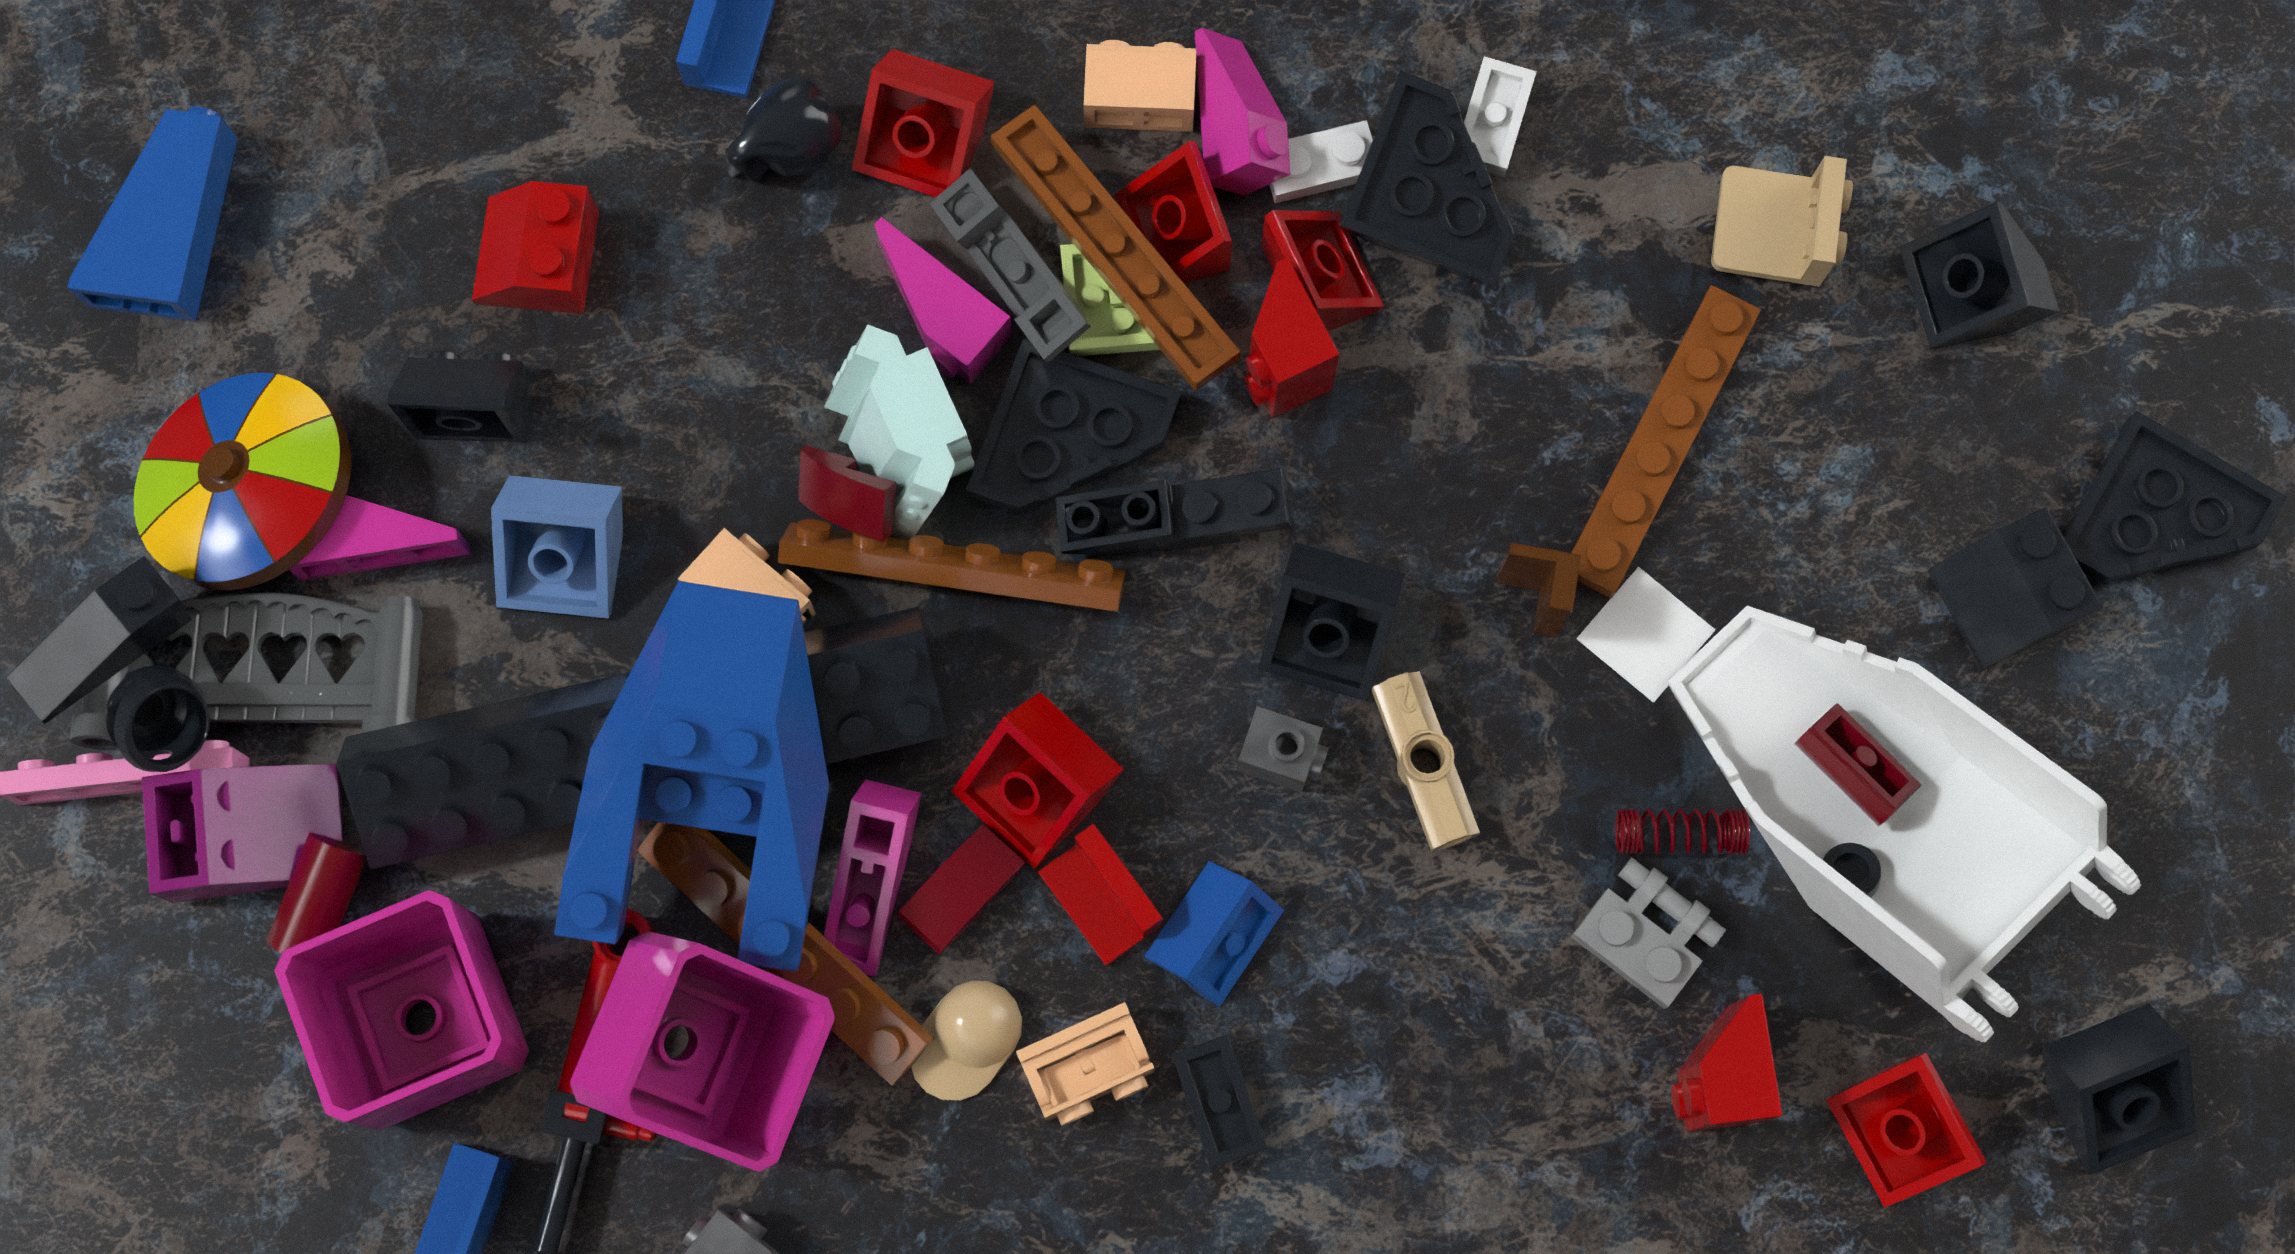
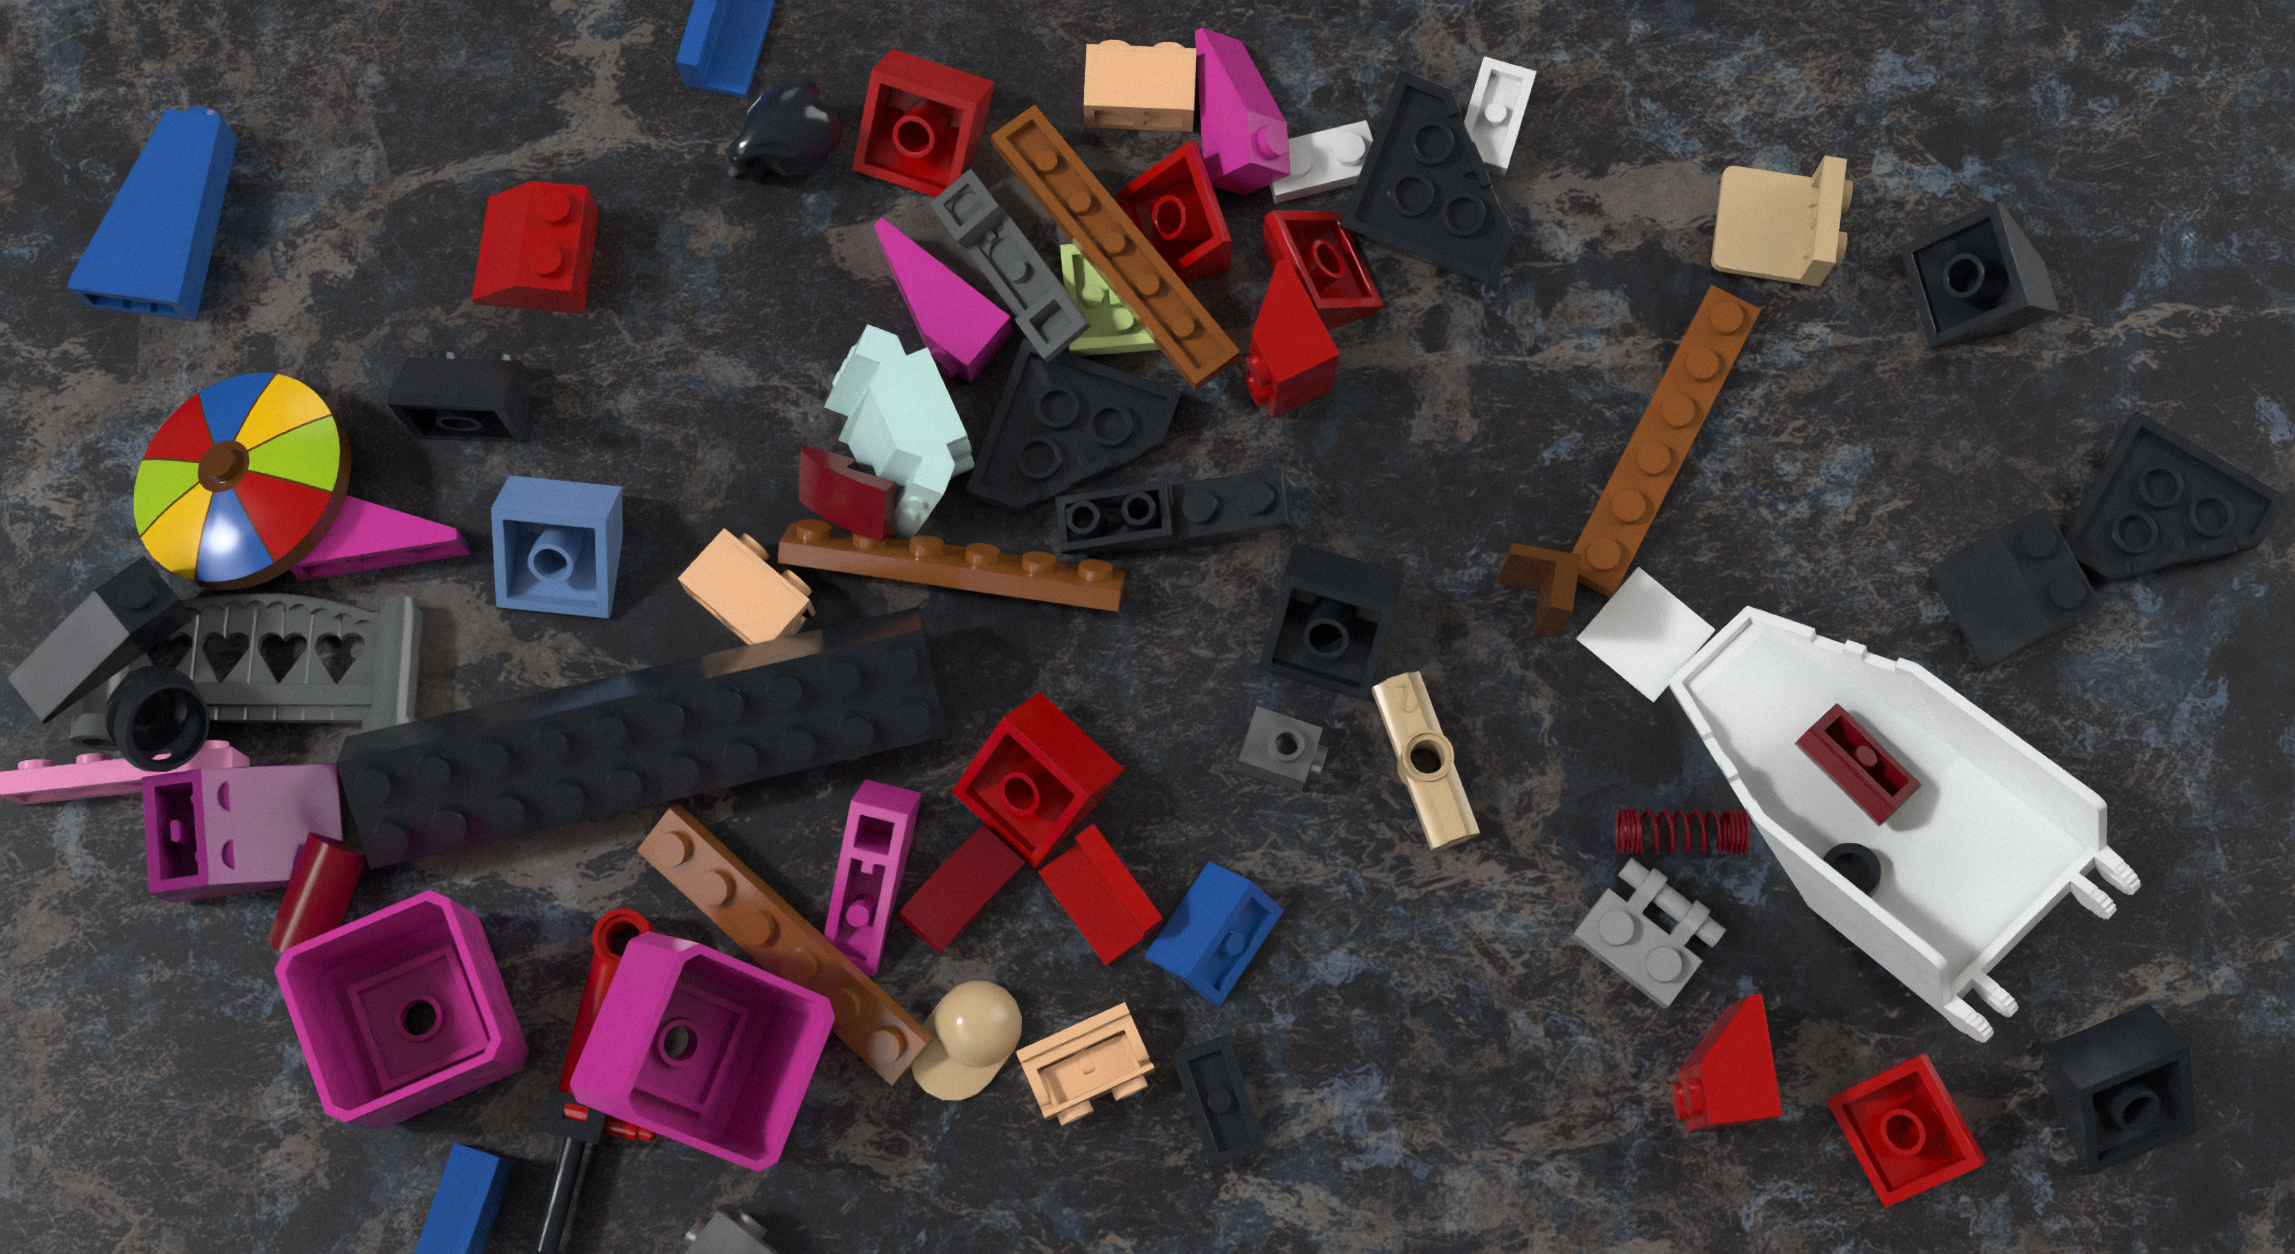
(712, 738): blue wedge -> none

